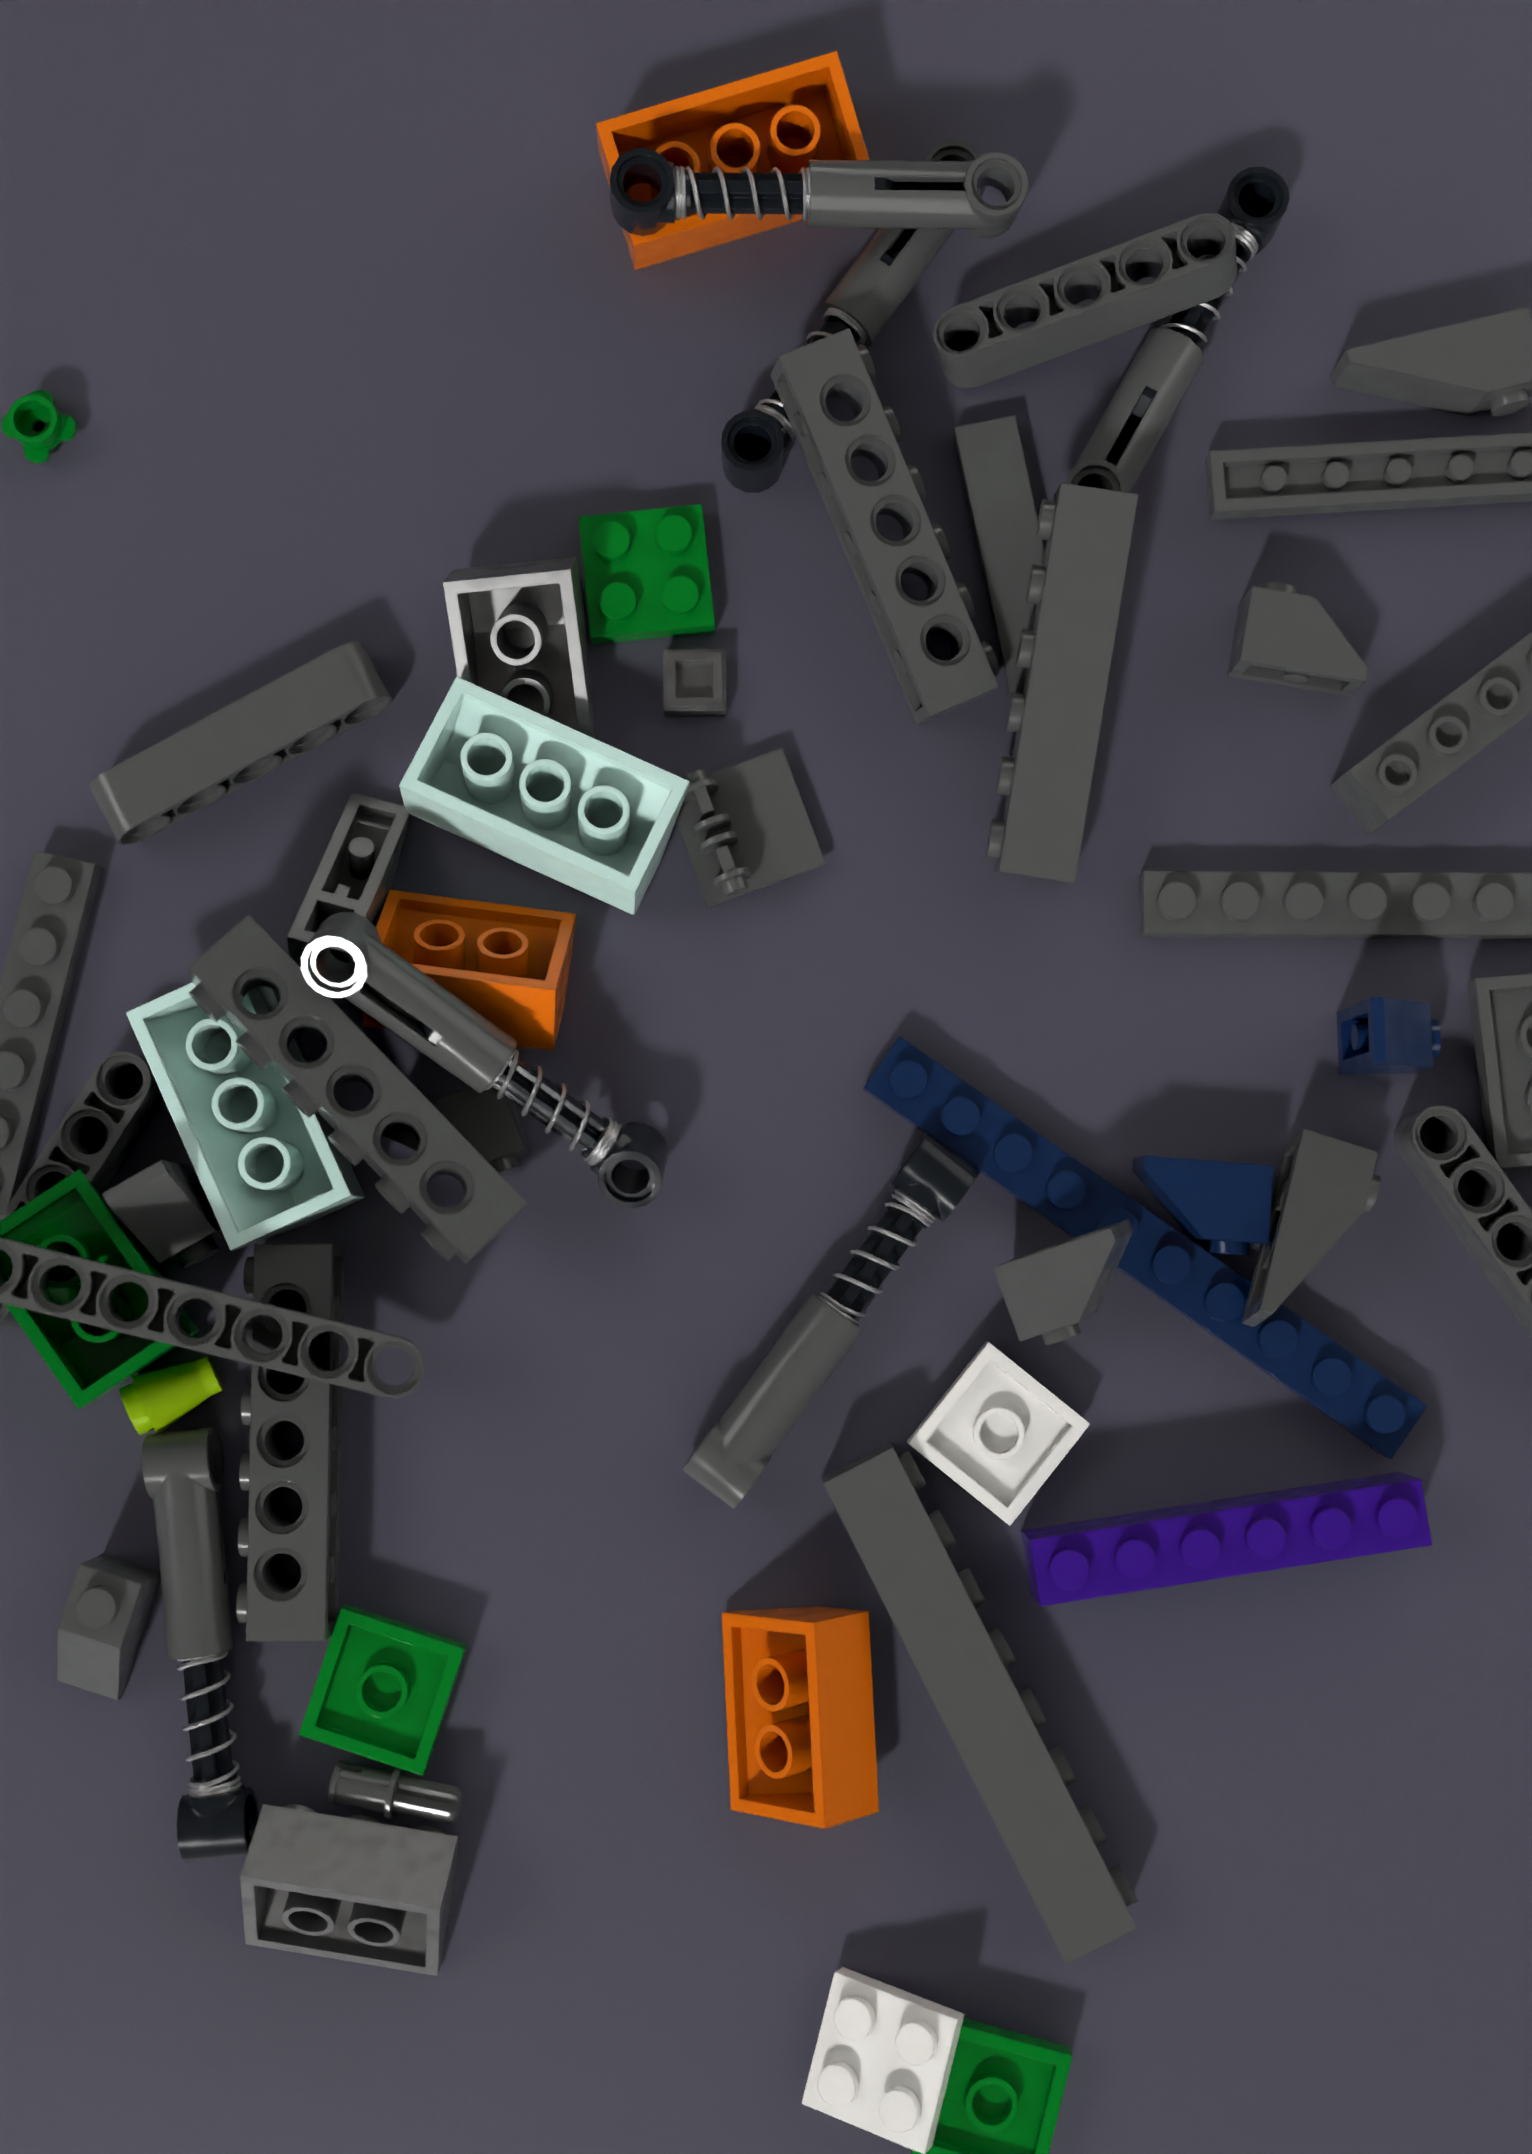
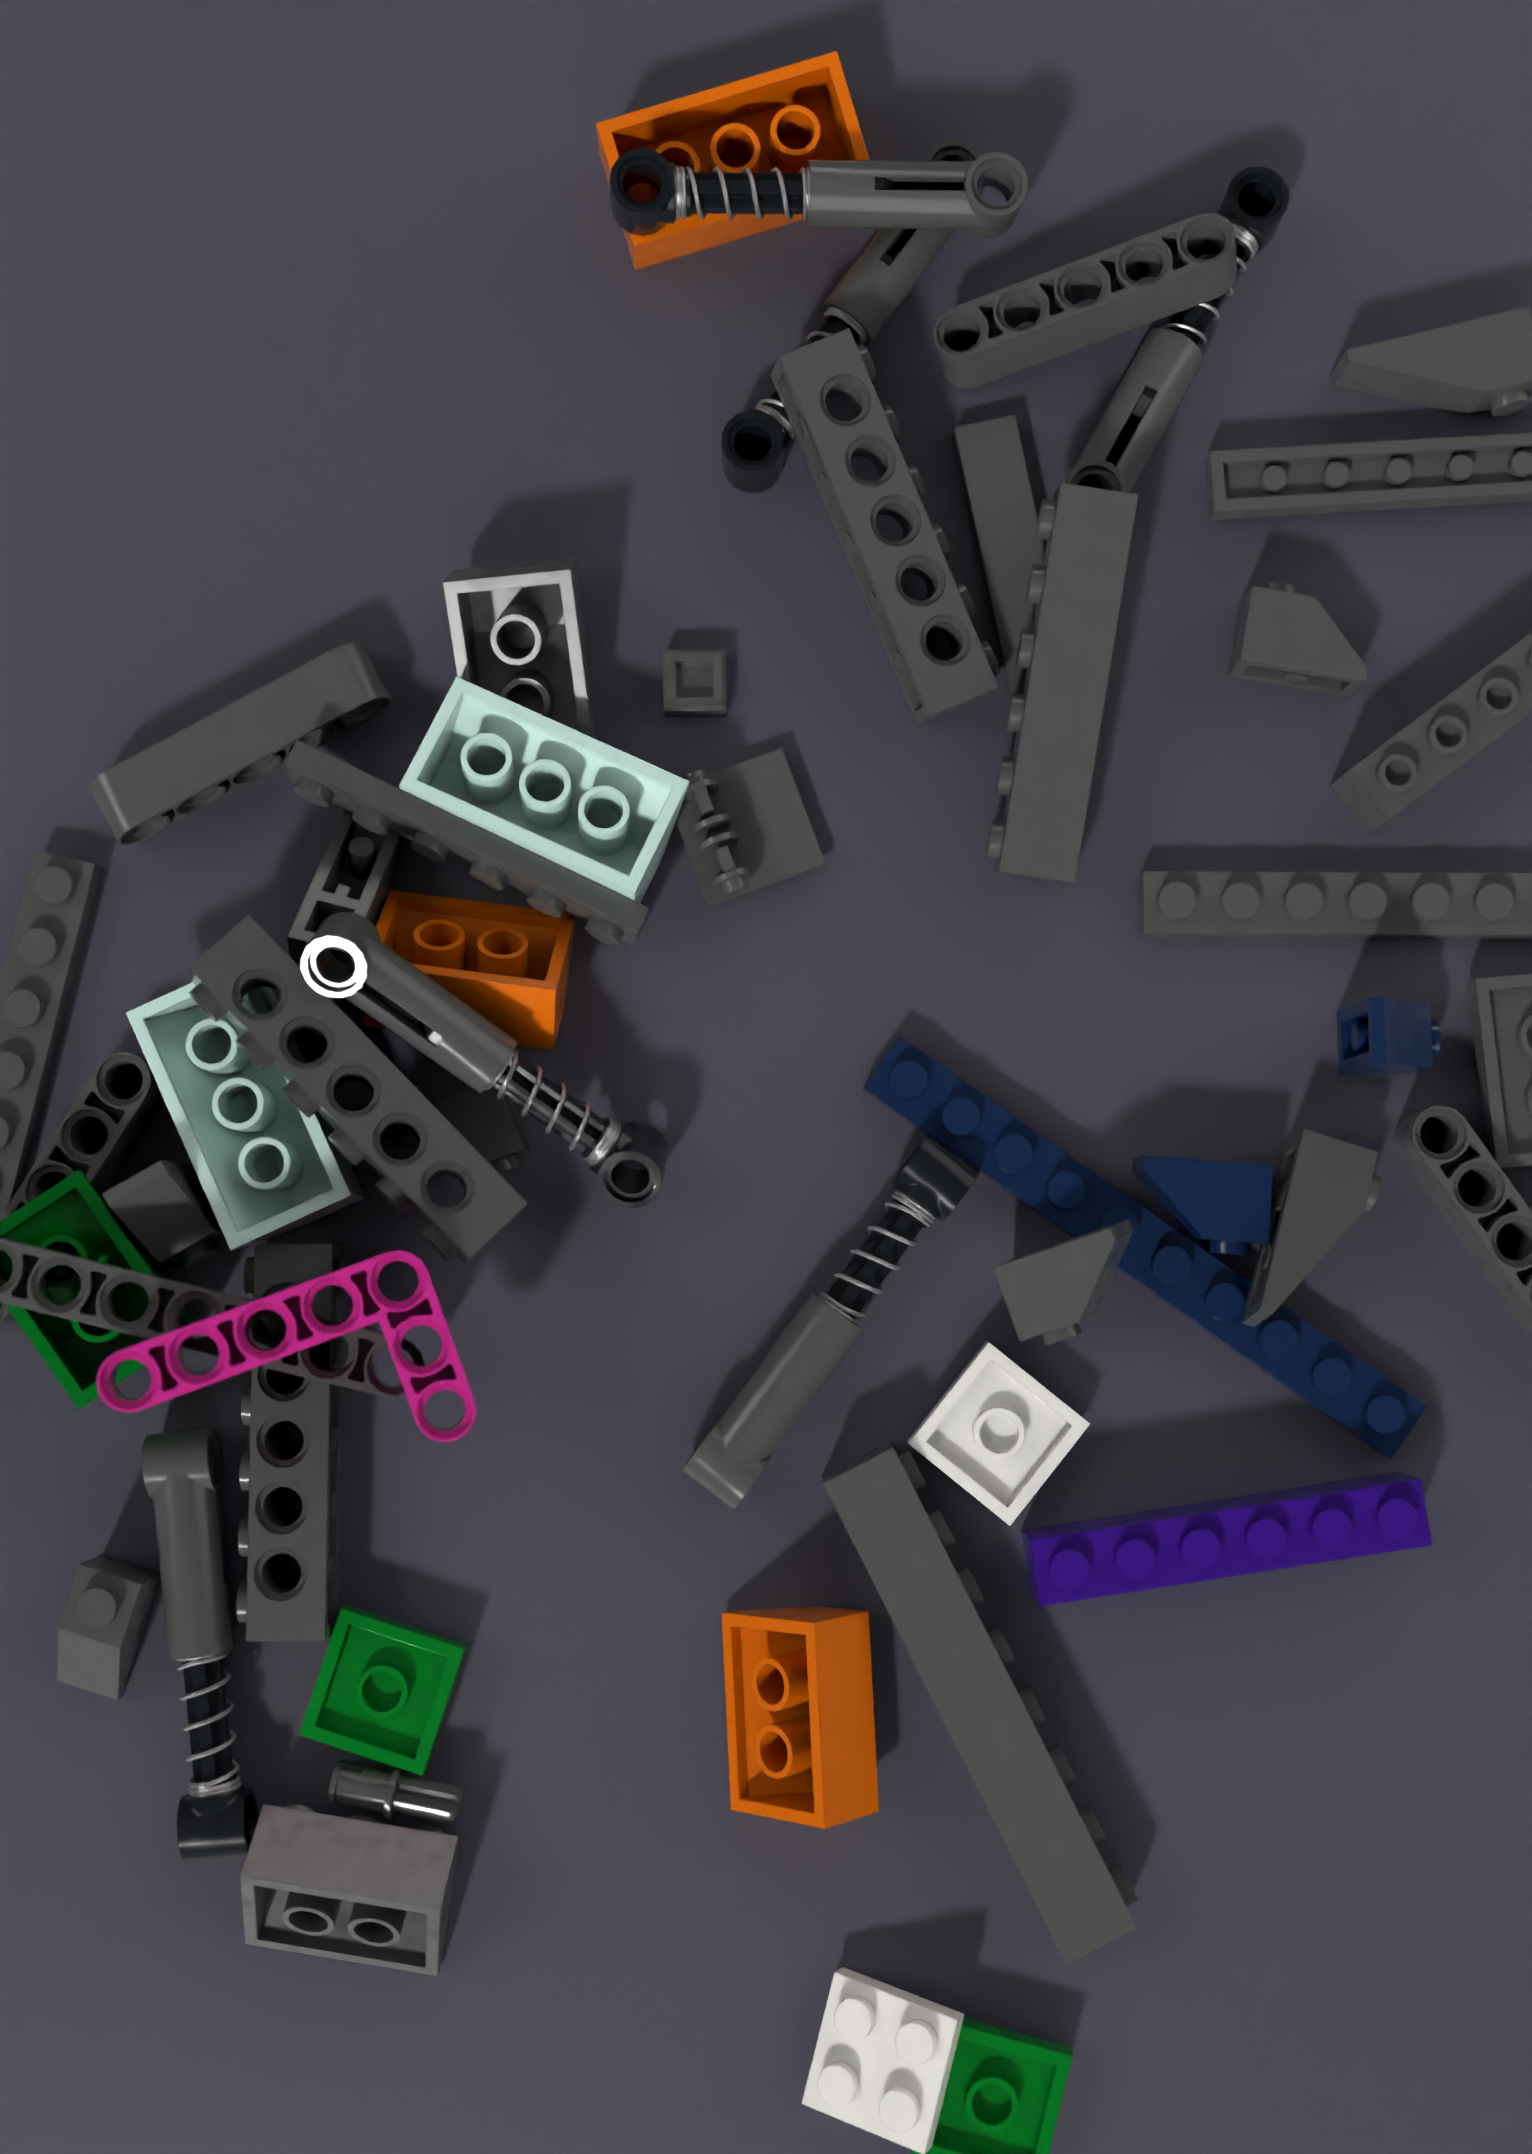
(29, 411): green plate -> none
(168, 1394): lime cone -> none
(304, 1329): none -> dark pink beam
(444, 835): none -> dark grey plate
(646, 574): green plate -> none

